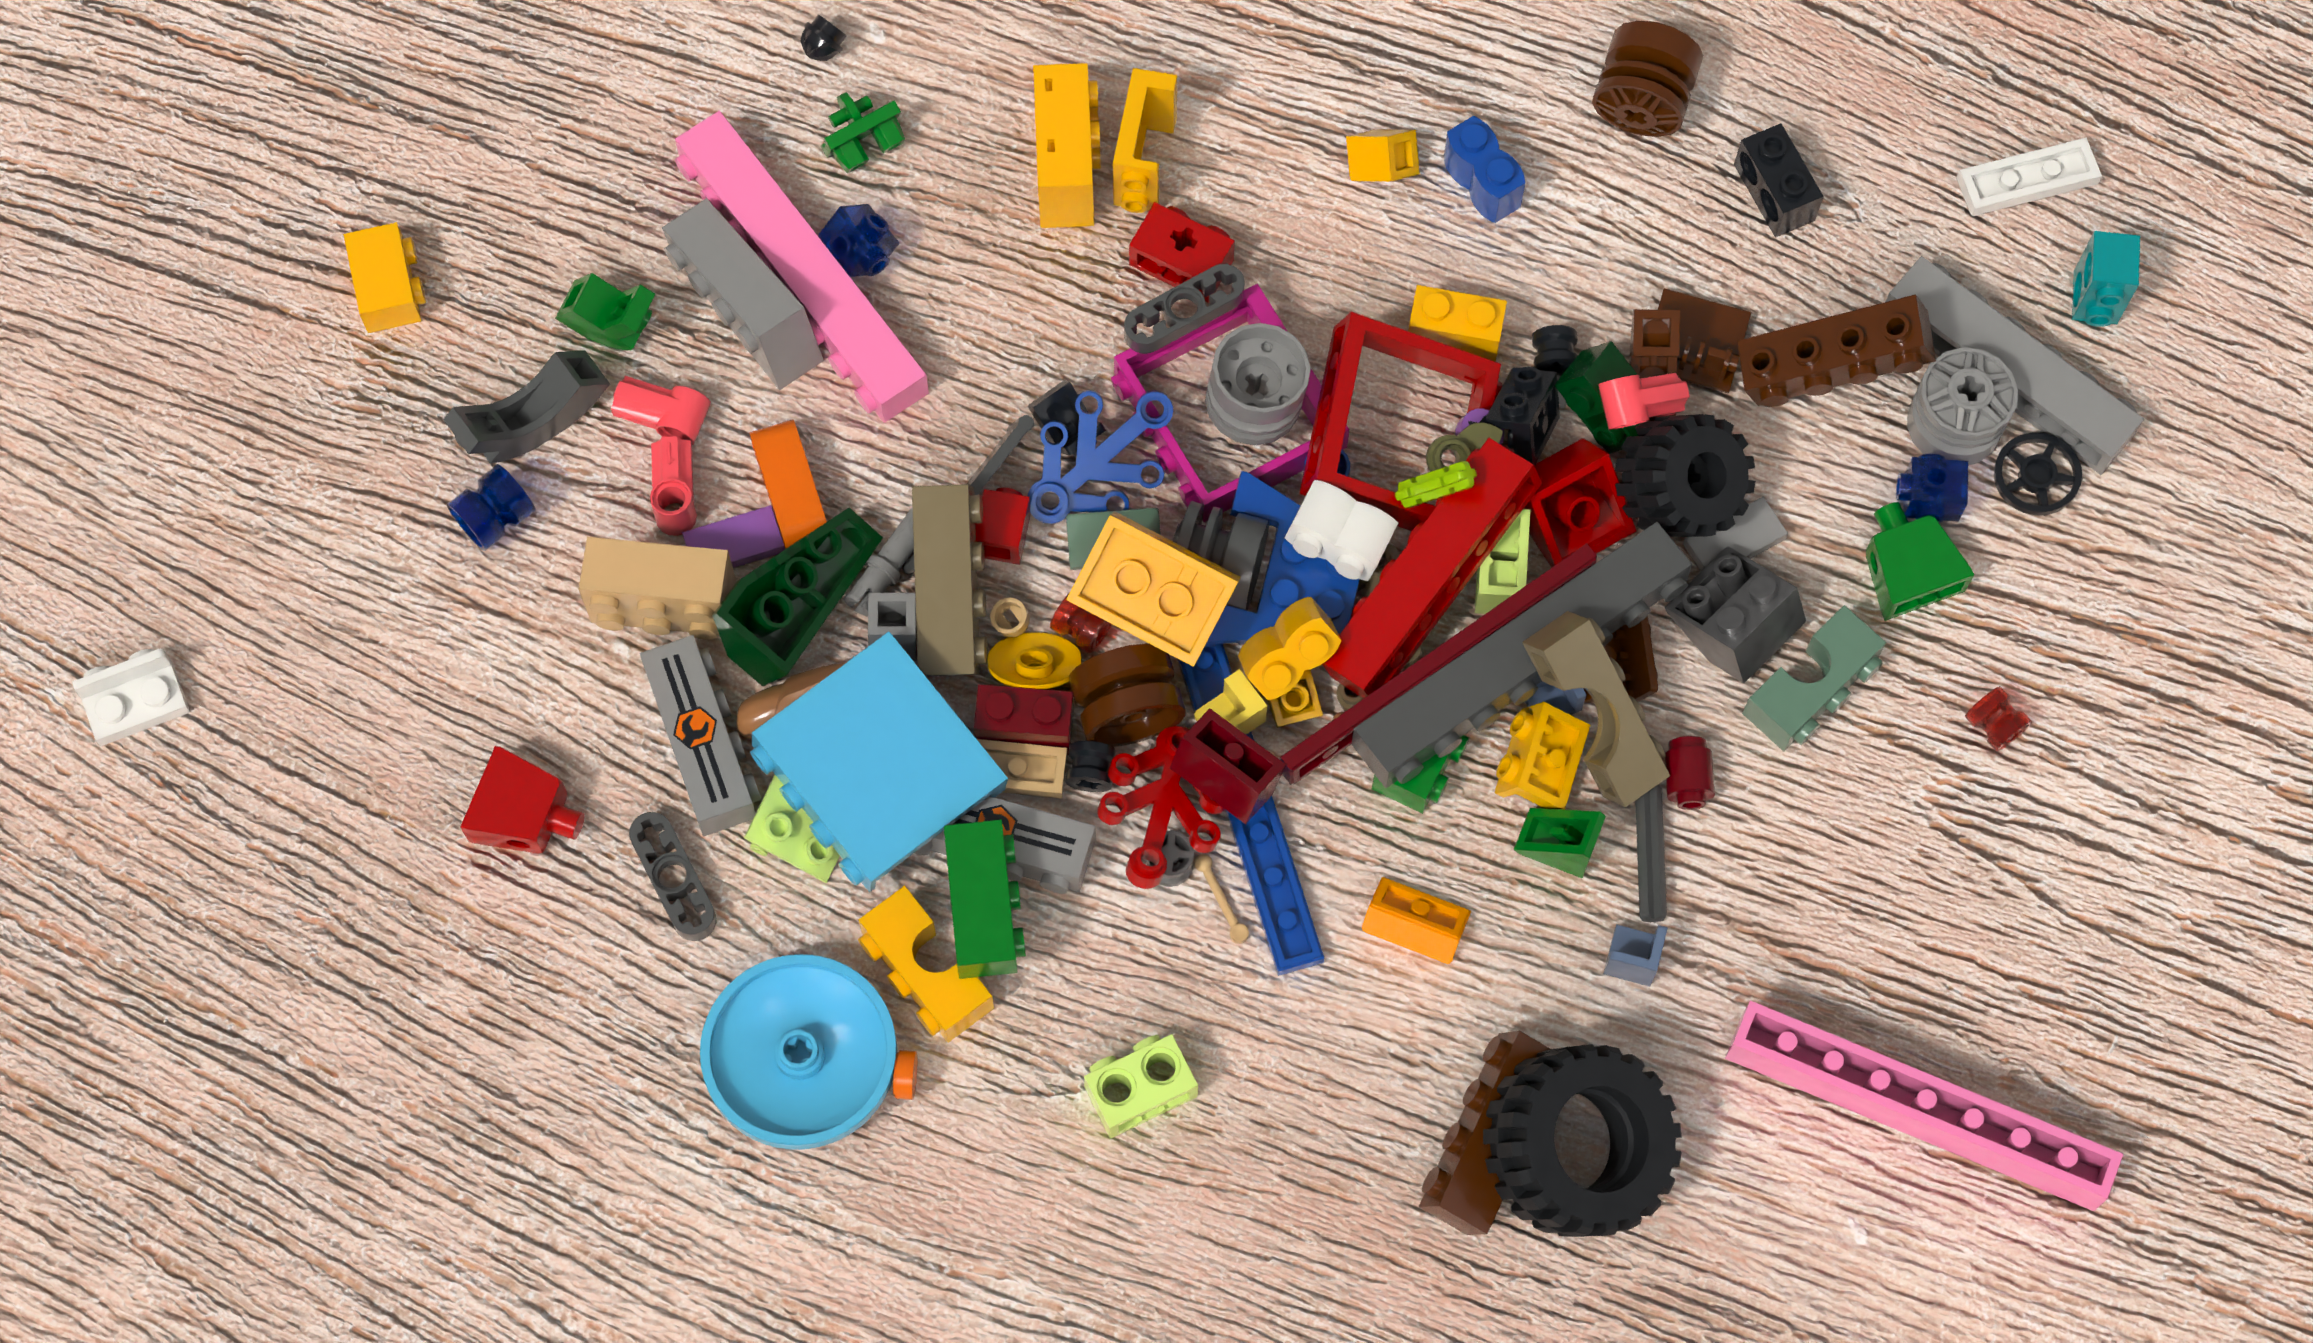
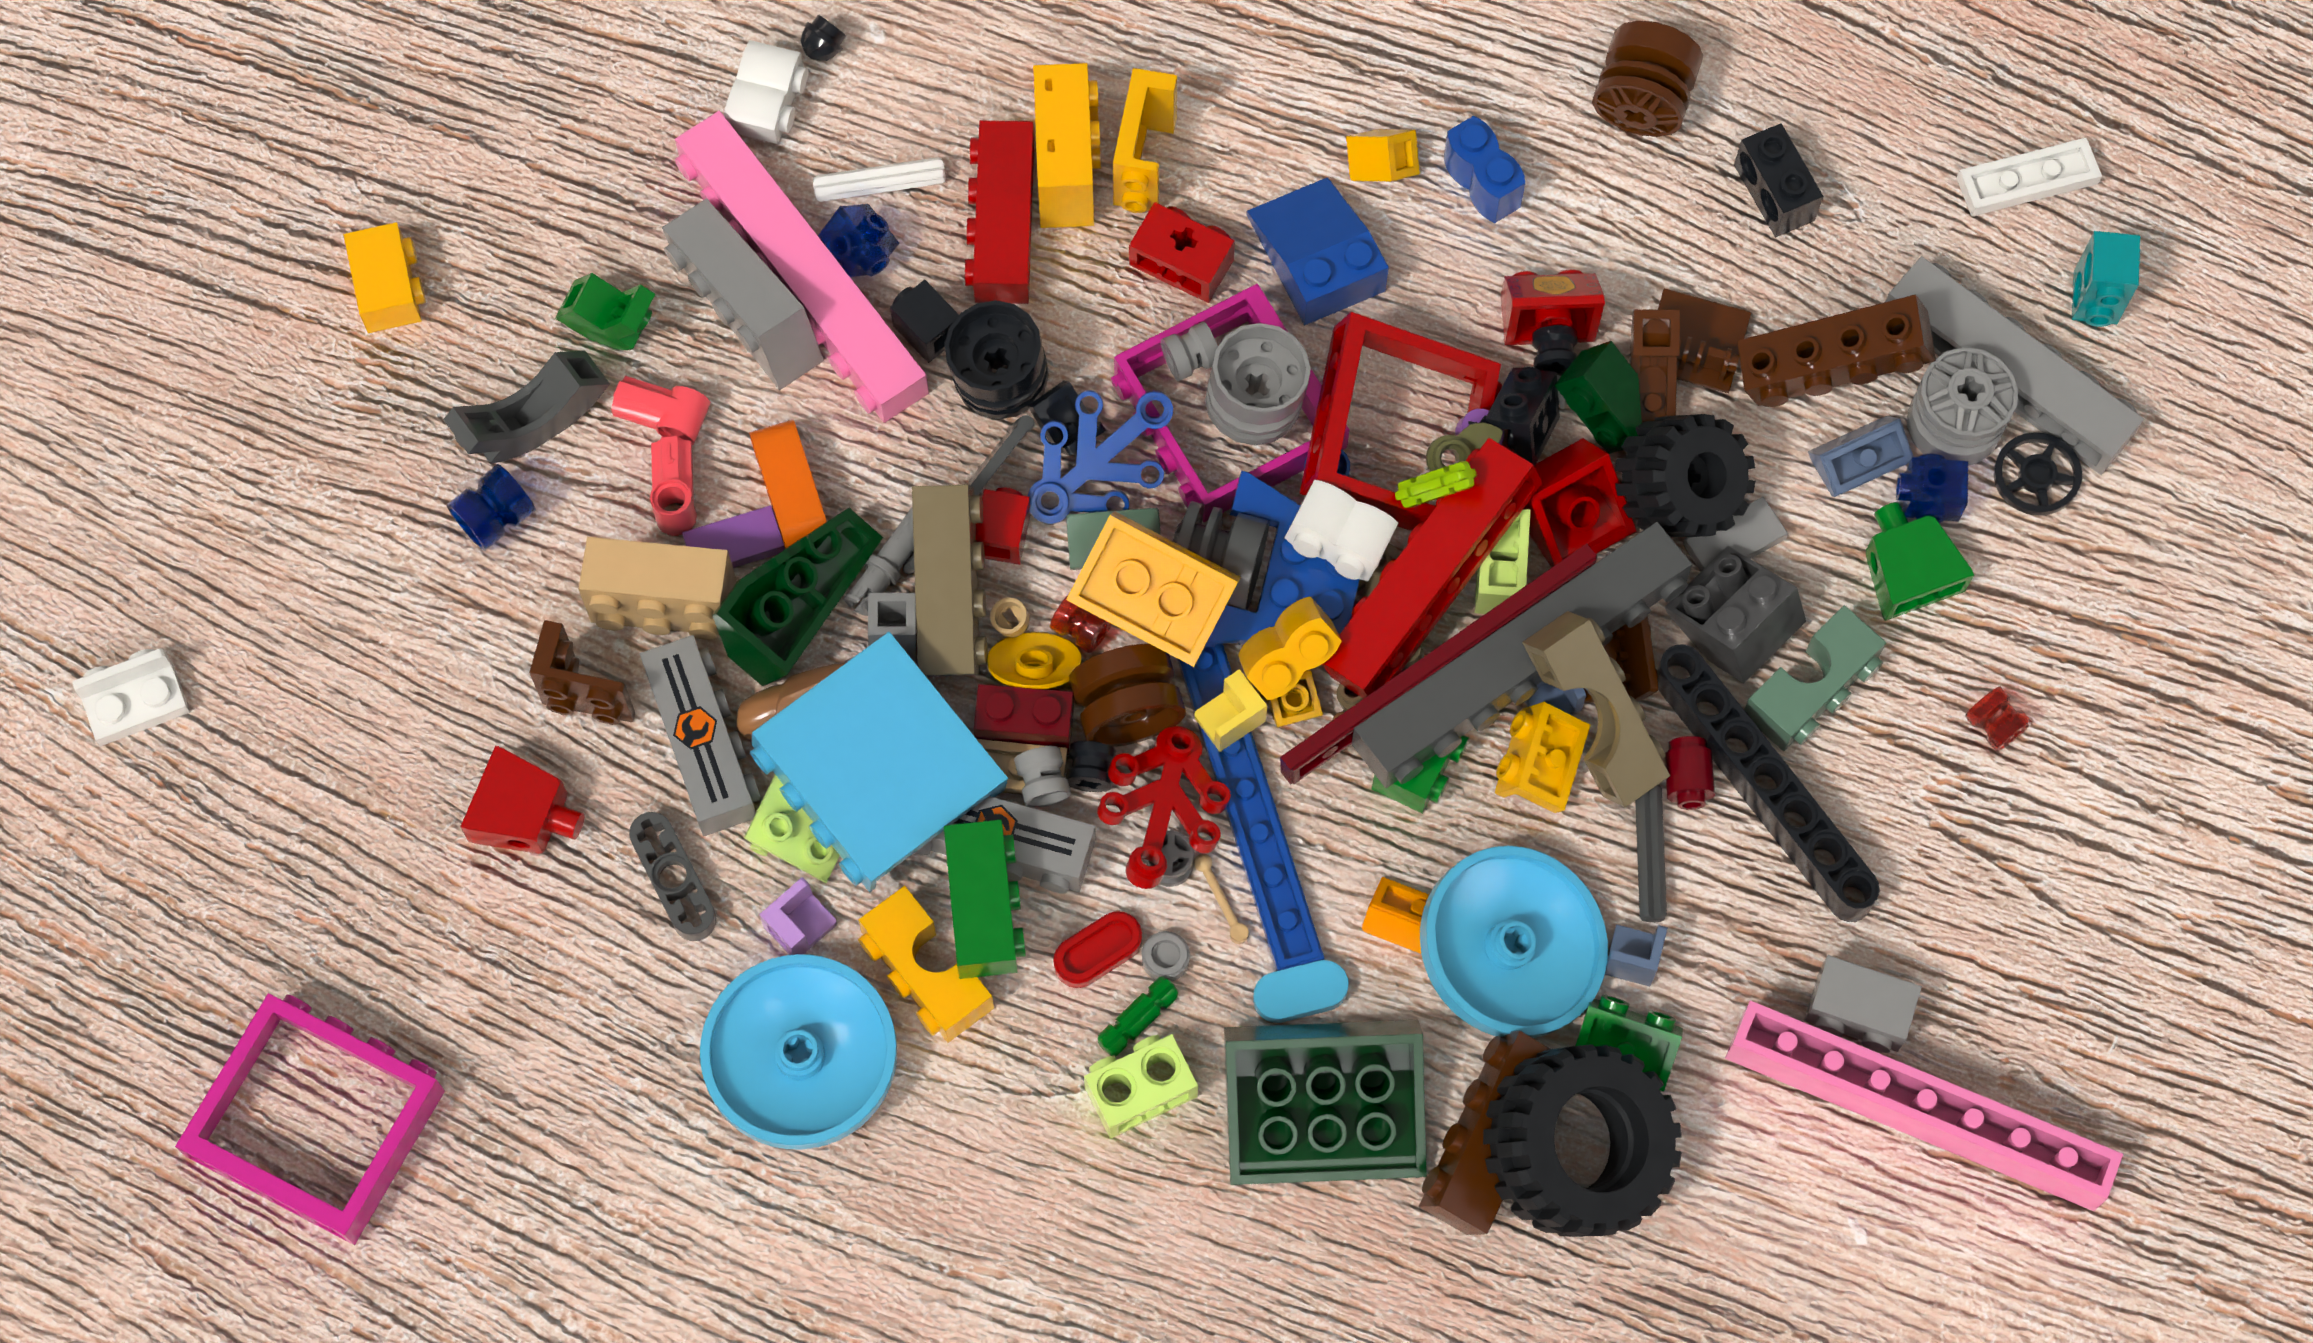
(387, 1161): none -> dark pink window
(565, 690): none -> reddish brown bracket
(765, 90): none -> white brick
(797, 919): none -> lavender panel
(845, 142): green hips -> none
(879, 179): none -> white axle
(905, 1075): orange tile -> none
(923, 319): none -> black brick
(992, 337): none -> black wheel
(1002, 211): none -> red brick
(1042, 776): none -> light grey wheel
(1097, 949): none -> red tile
(1137, 1016): none -> green axle
(1165, 956): none -> light grey tile
(1189, 351): none -> light grey wheel
(1218, 305): dark grey beam -> none
(1227, 766): dark red brick -> none
(1300, 991): none -> medium azure tile
(1319, 250): none -> blue slope
(1325, 1102): none -> dark green slope
(1458, 320): yellow brick -> none
(1513, 942): none -> medium azure dish
(1547, 300): none -> red slope
(1560, 838): green slope -> none
(1635, 400): coral piece -> none
(1649, 1037): none -> green bracket
(1767, 804): none -> black beam
(1862, 455): none -> sand blue slope
(1863, 1004): none -> light grey brick

